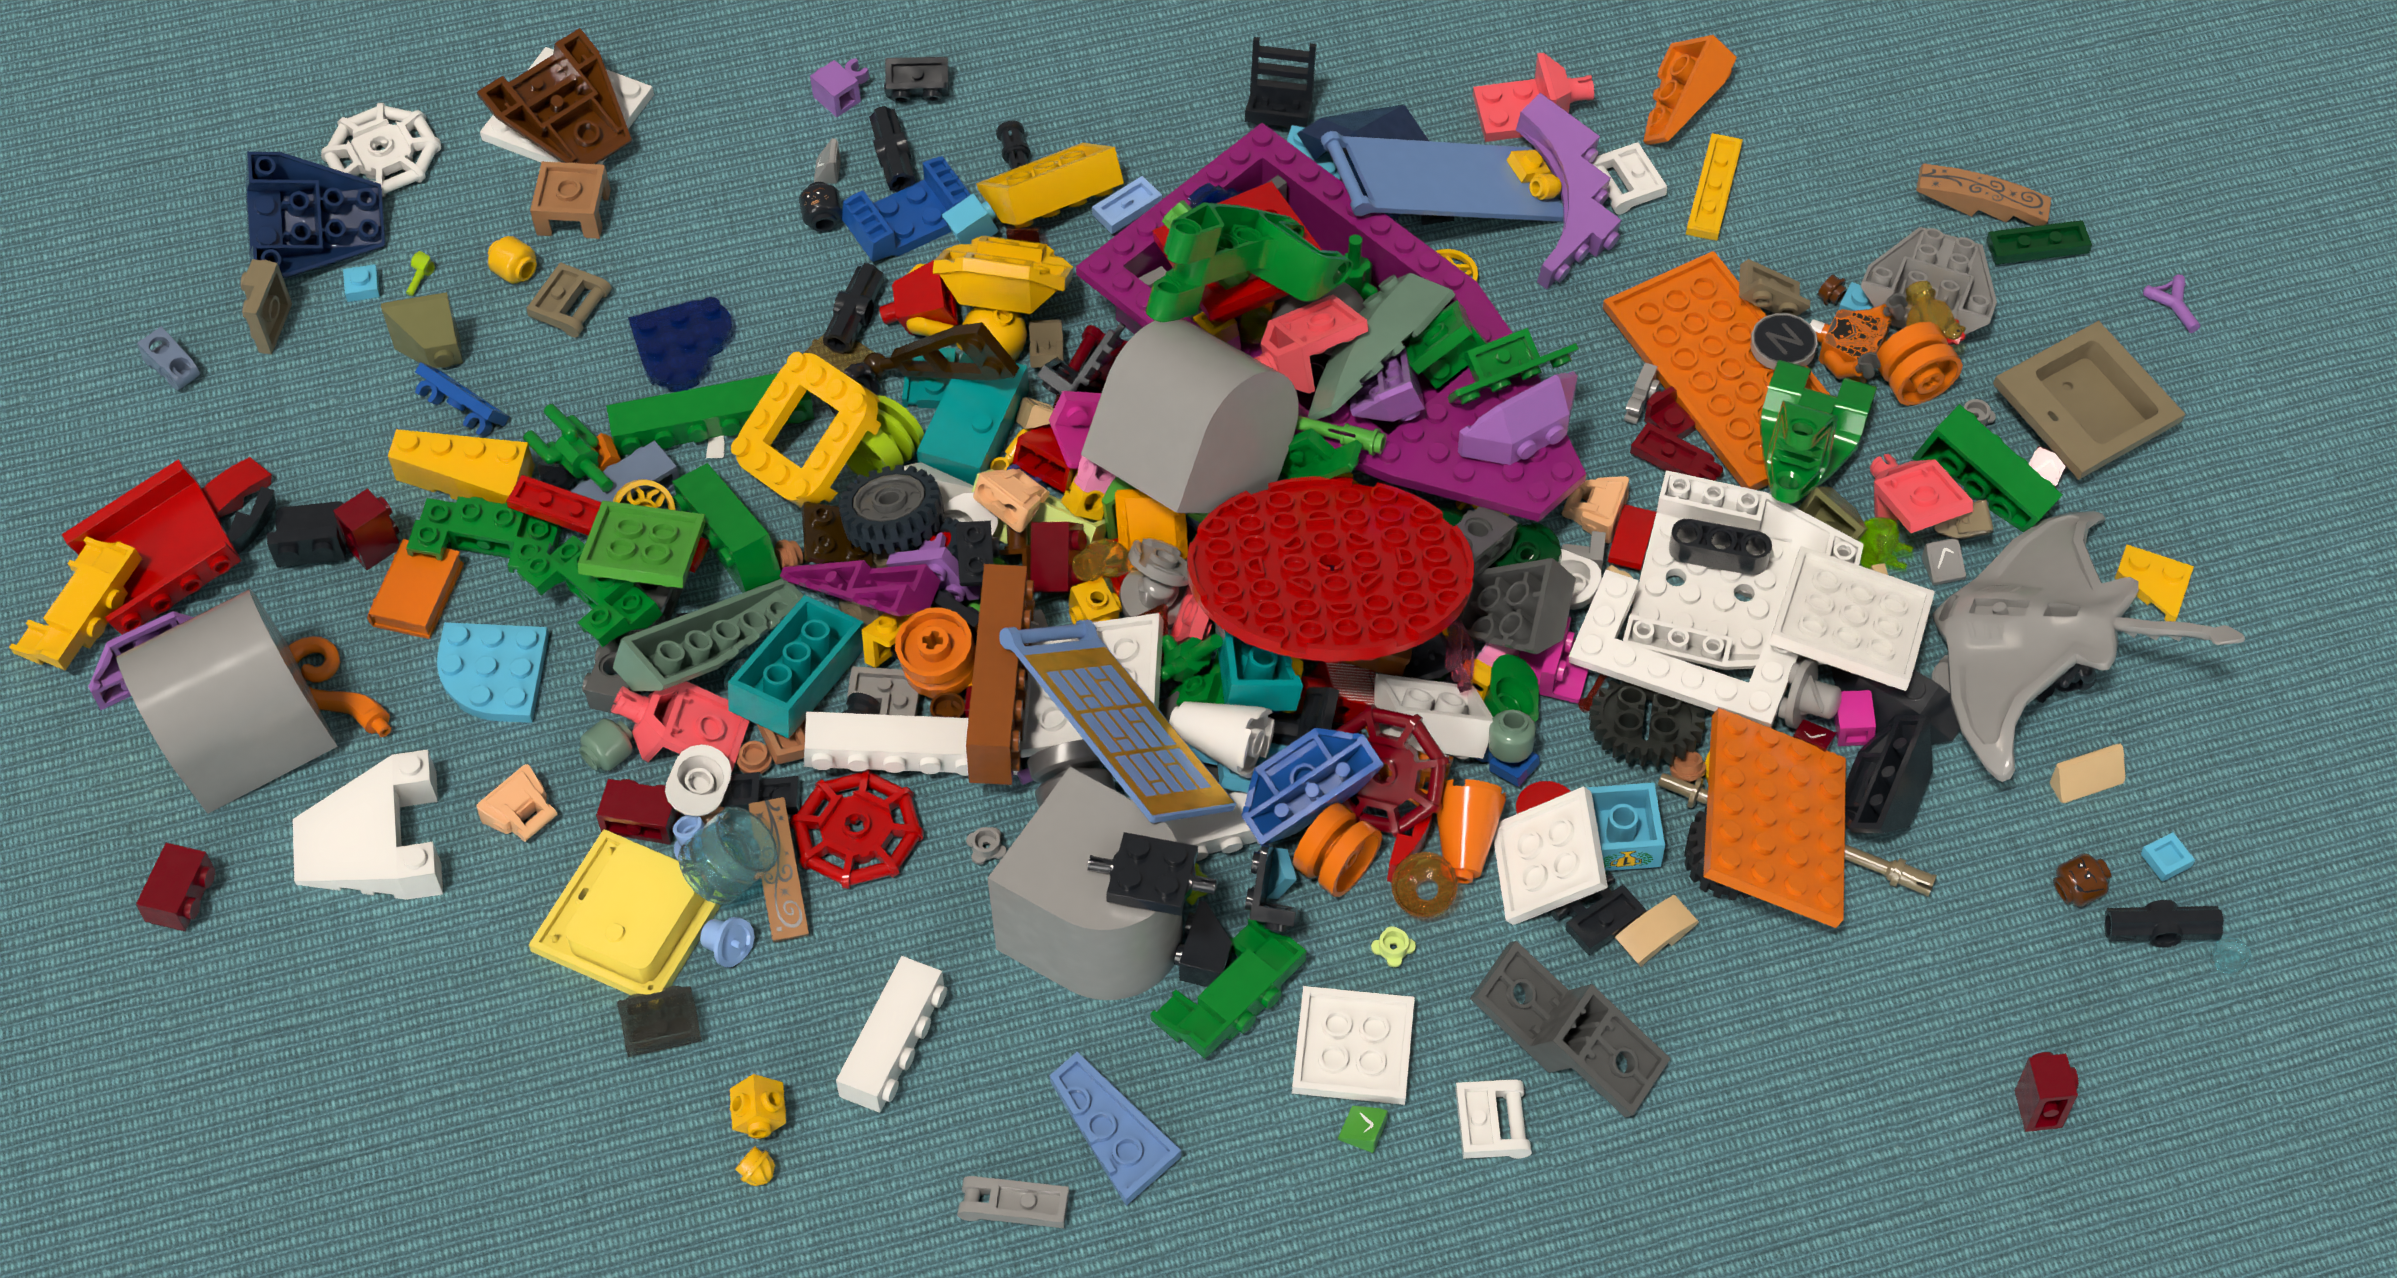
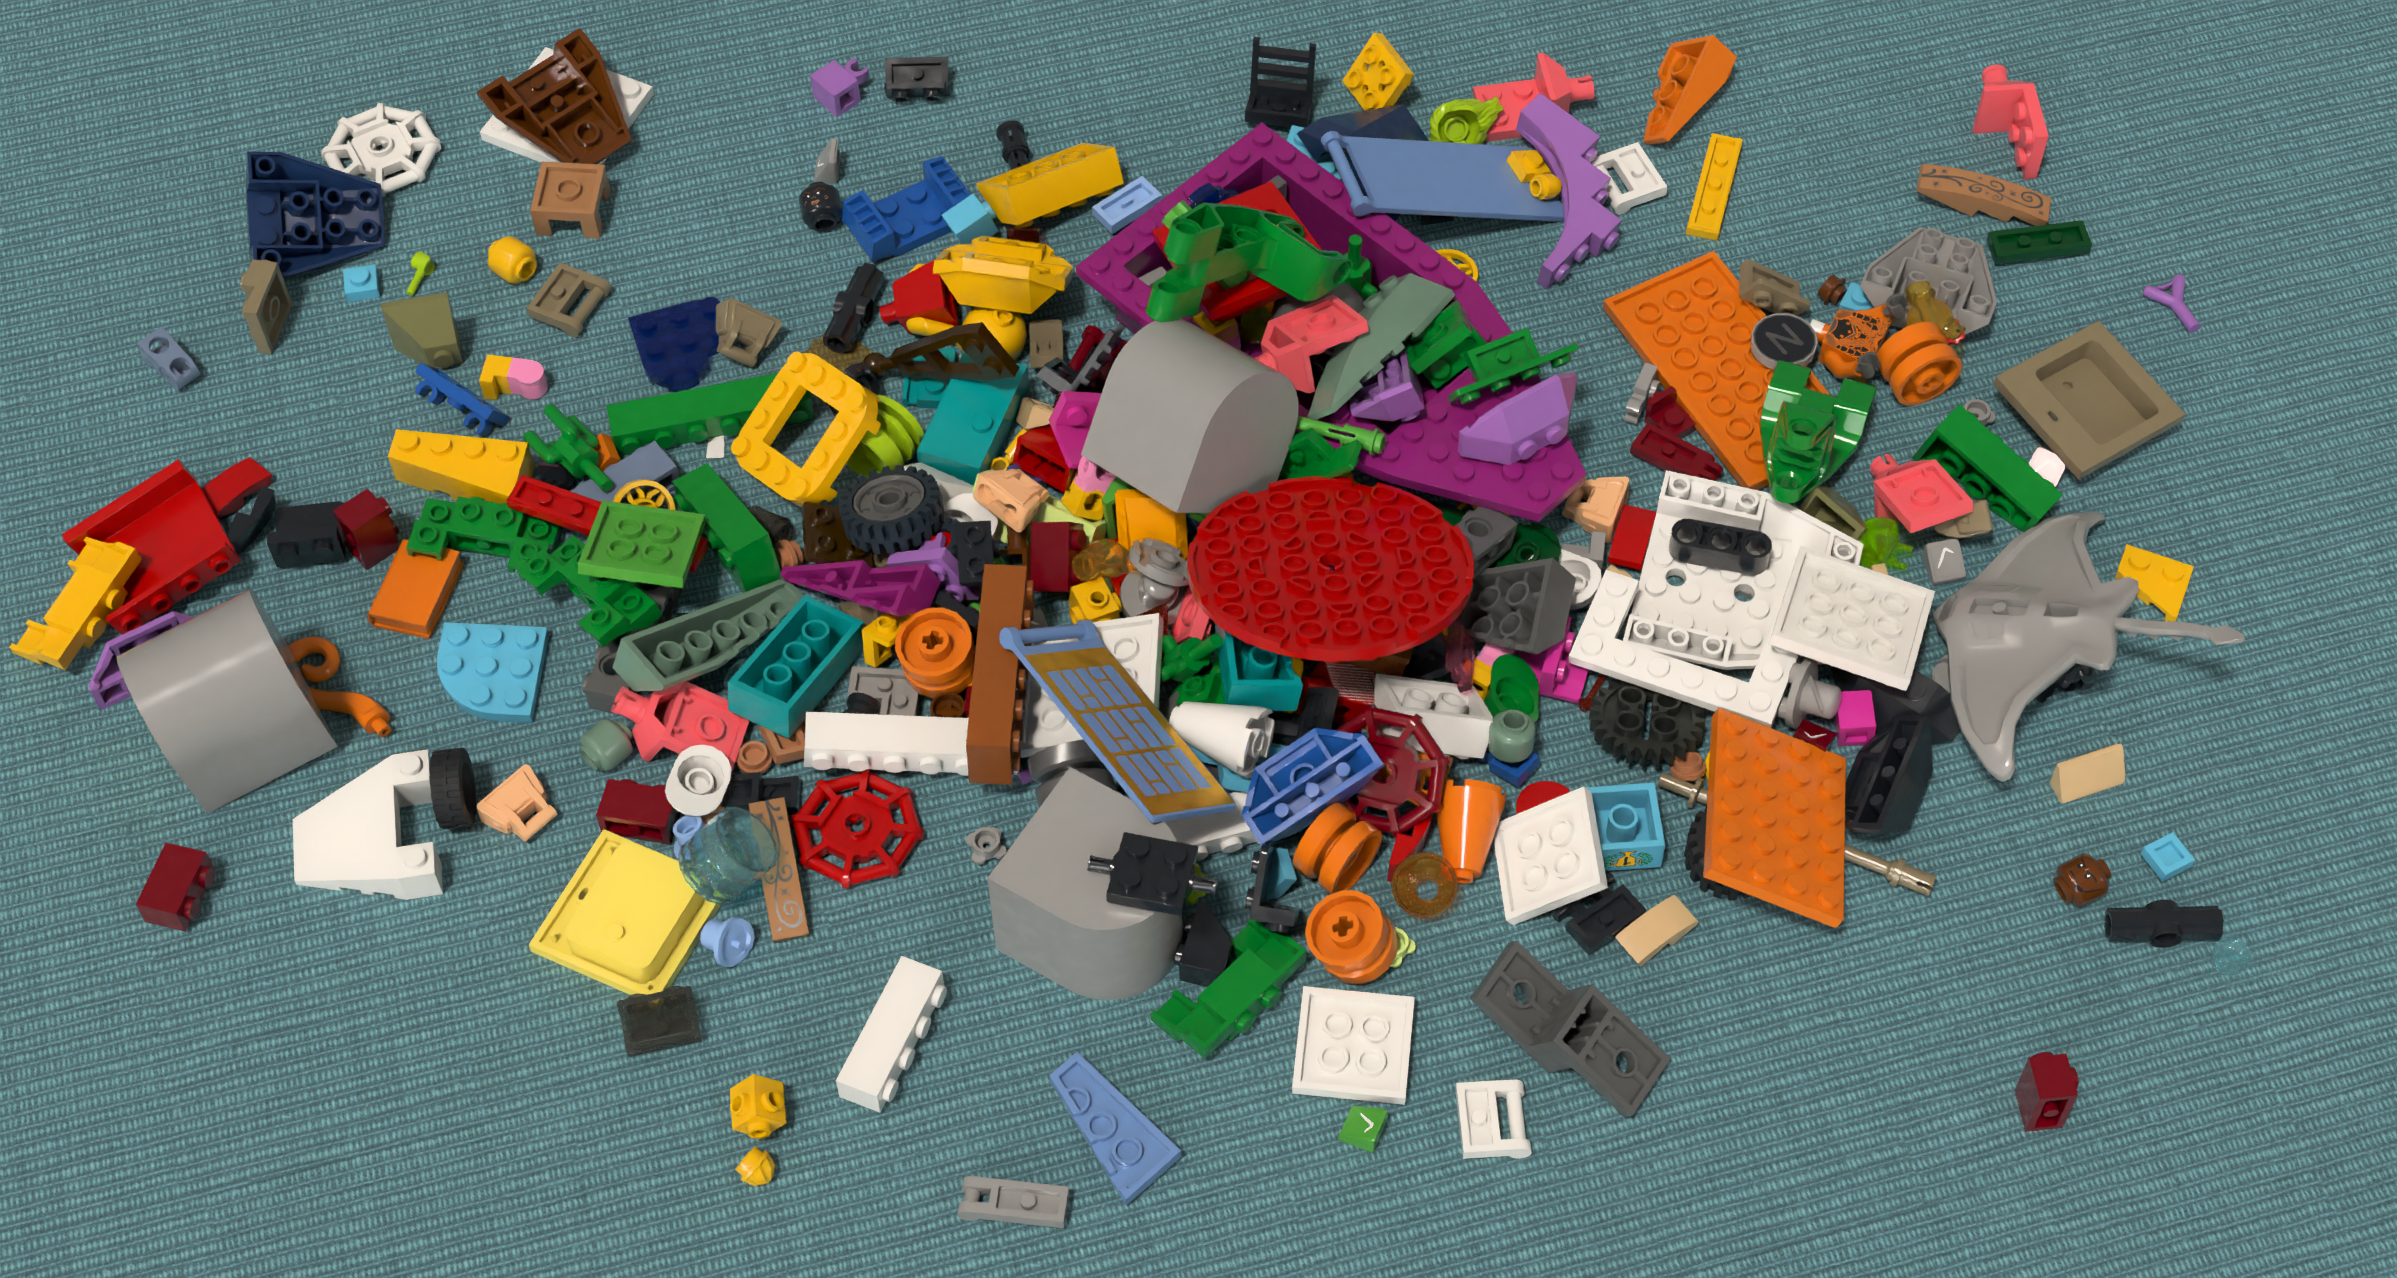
(452, 788): none -> black tyre
(512, 377): none -> leg
(745, 326): none -> dark tan piece
(776, 525): none -> clear smoke cone
(892, 149): black piece -> none
(1351, 937): none -> orange wheel
(1383, 82): none -> yellow plate
(1463, 120): none -> lime hair
(2015, 110): none -> coral plate

